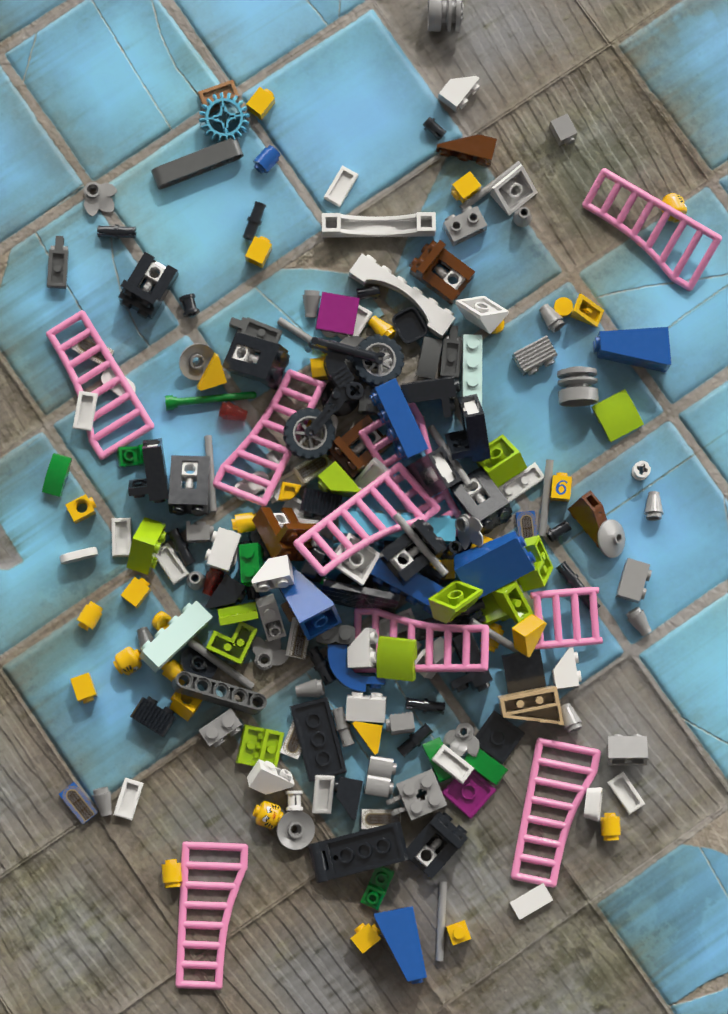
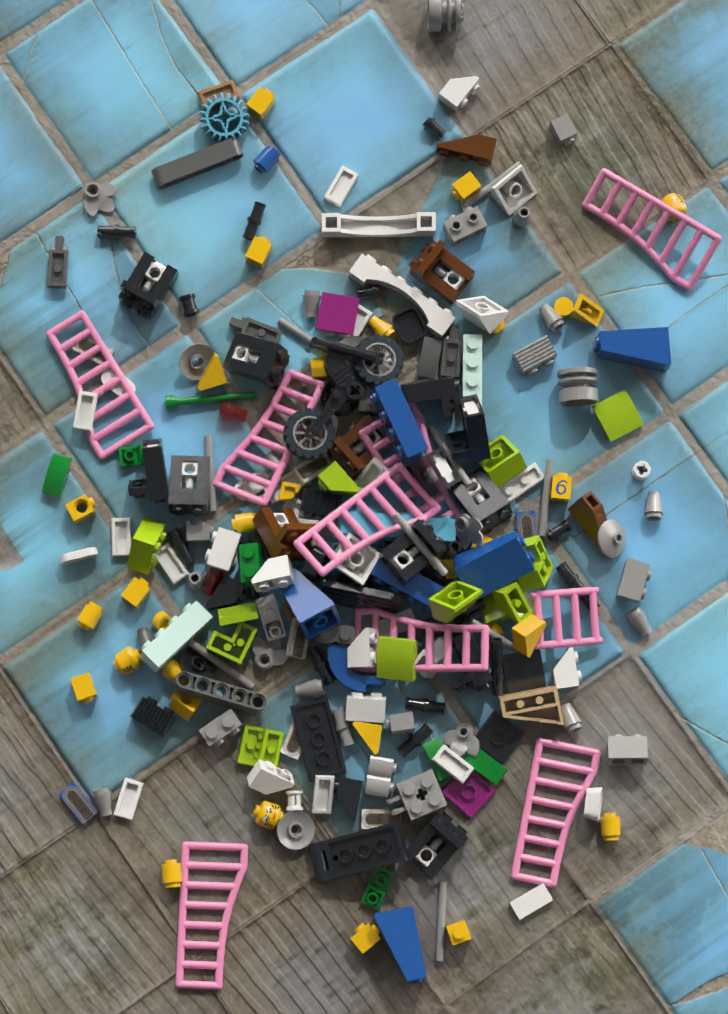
(497, 687): none -> black pin
(626, 793): white tile -> none

